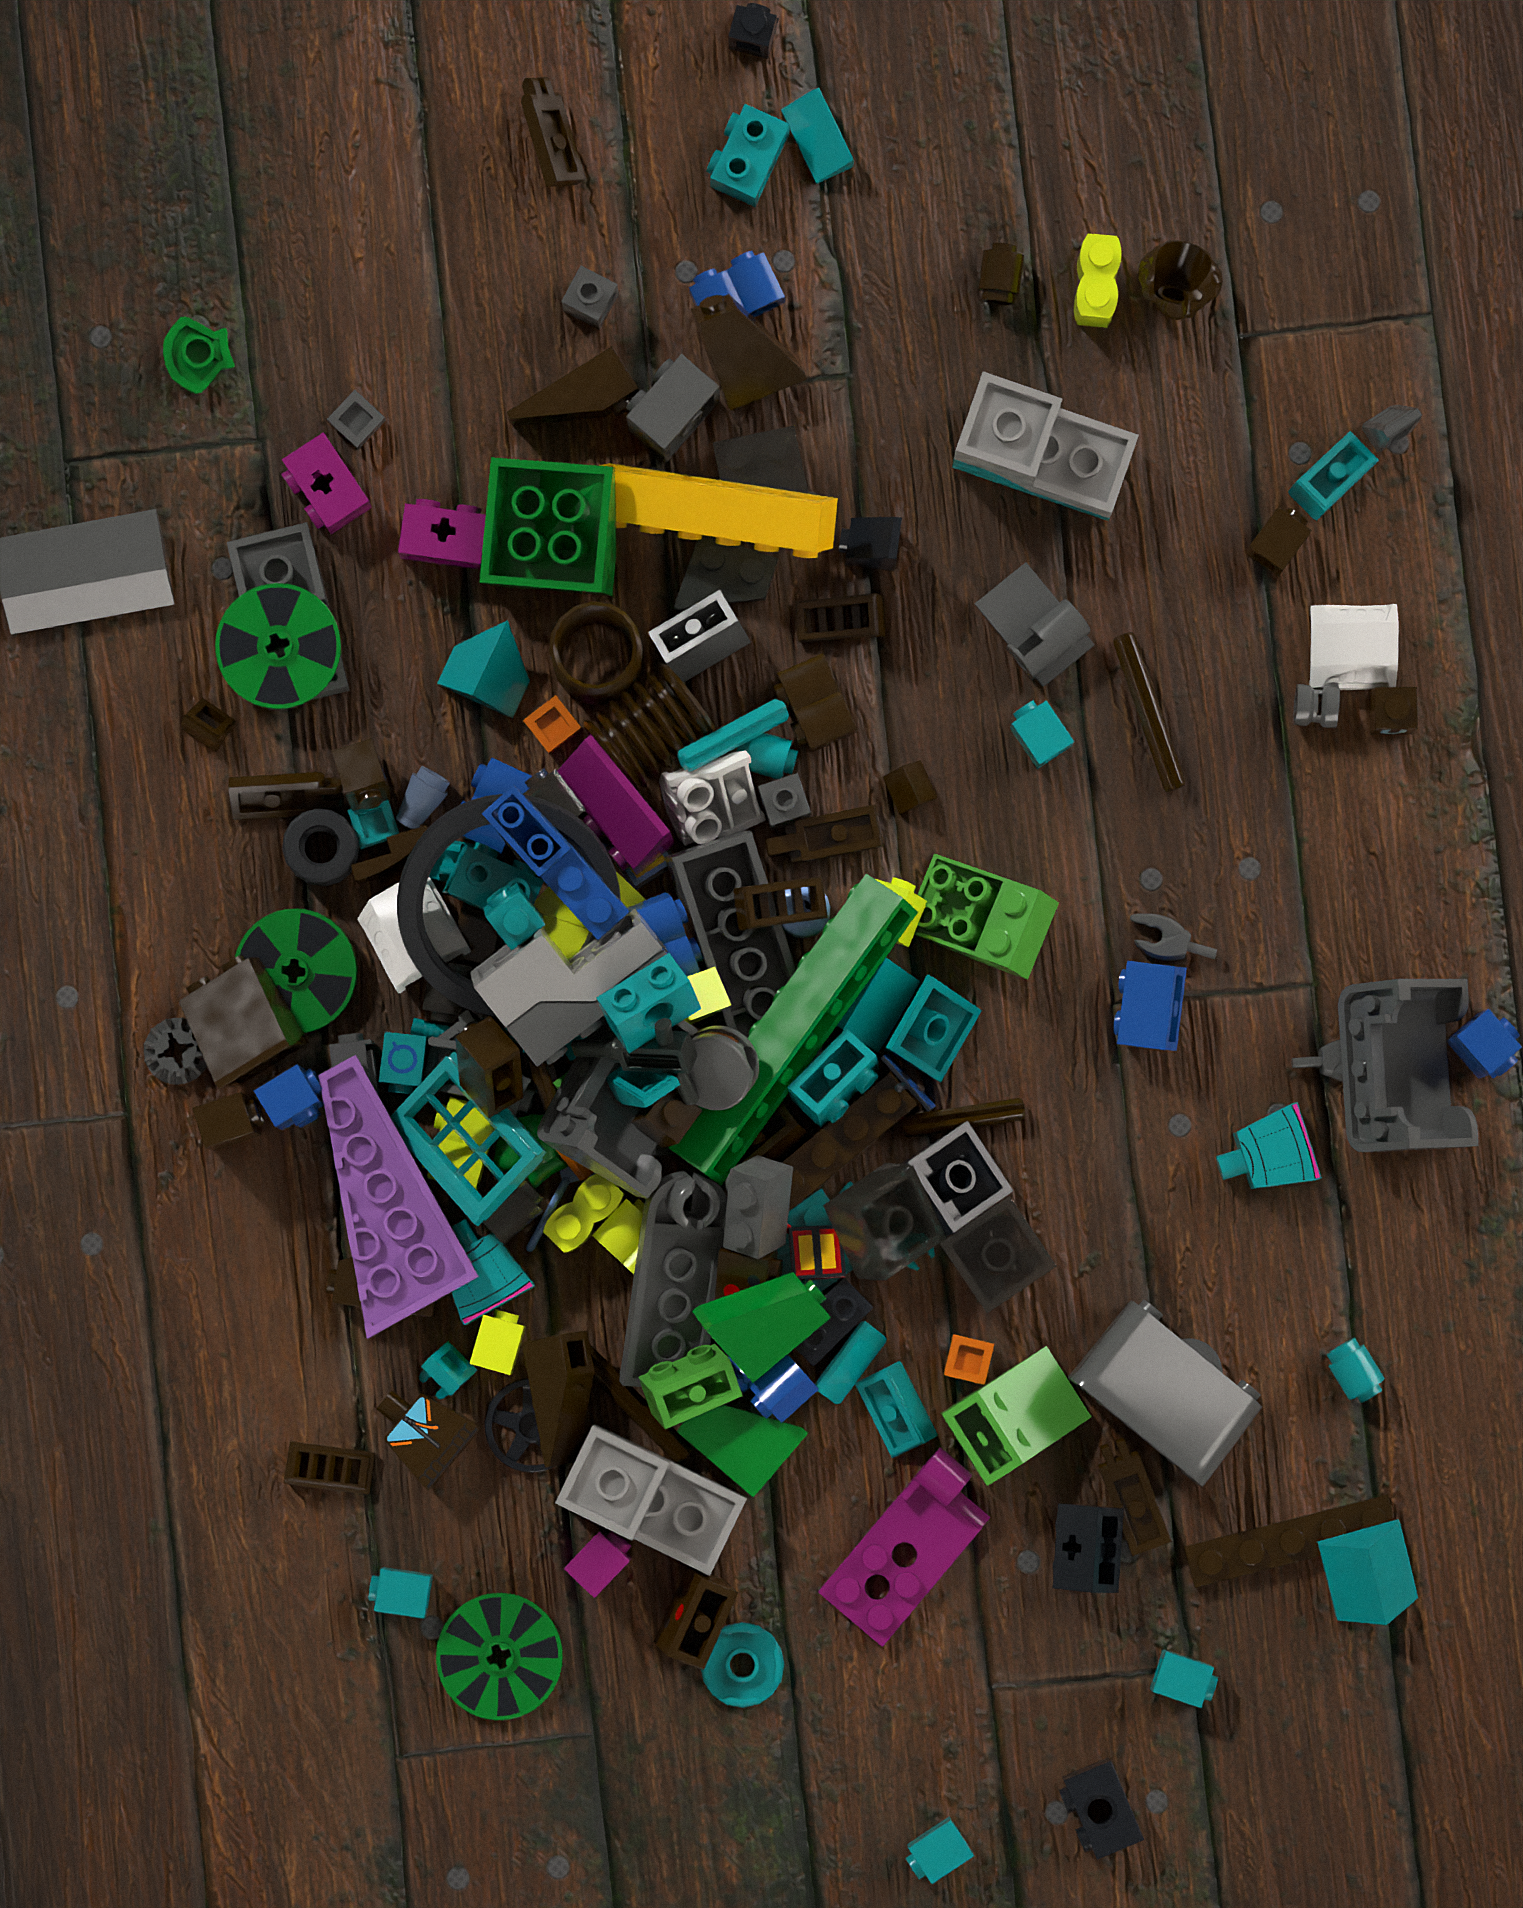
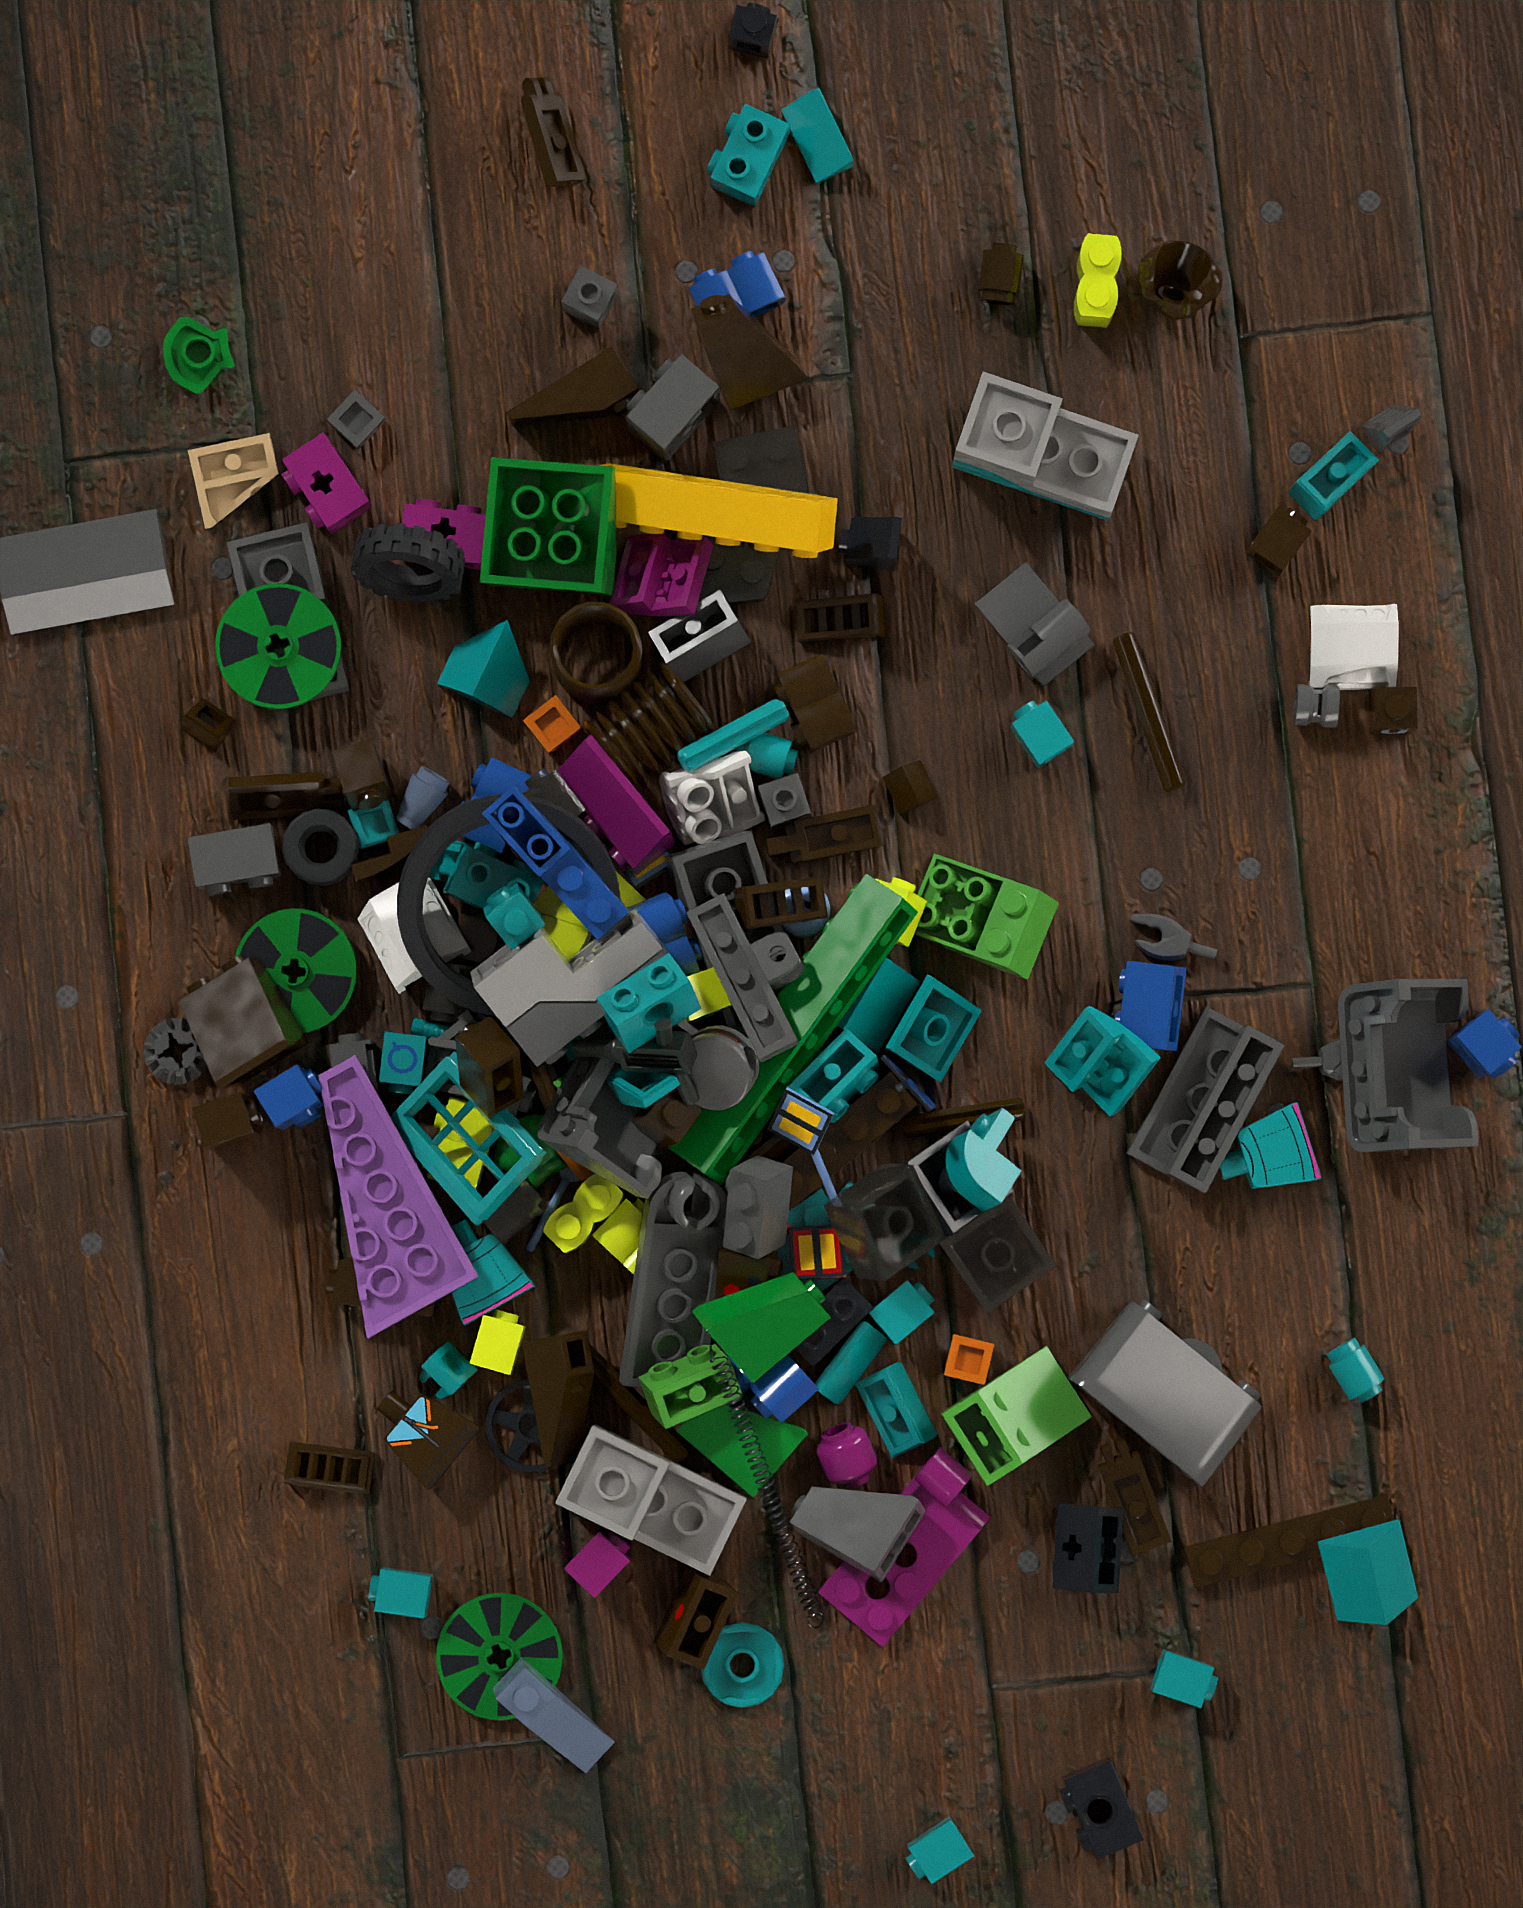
(231, 474): none -> tan wing
(235, 858): none -> dark grey brick
(397, 542): none -> black tyre
(551, 1715): none -> sand blue slope
(661, 575): none -> magenta slope
(750, 974): none -> dark grey plate
(767, 1486): none -> black piece
(803, 1125): none -> piece
(846, 1454): none -> magenta head
(858, 1525): none -> dark grey slope
(903, 1310): none -> teal brick
(976, 1166): none -> brick
(1102, 1060): none -> teal slope
(1205, 1099): none -> dark grey slope

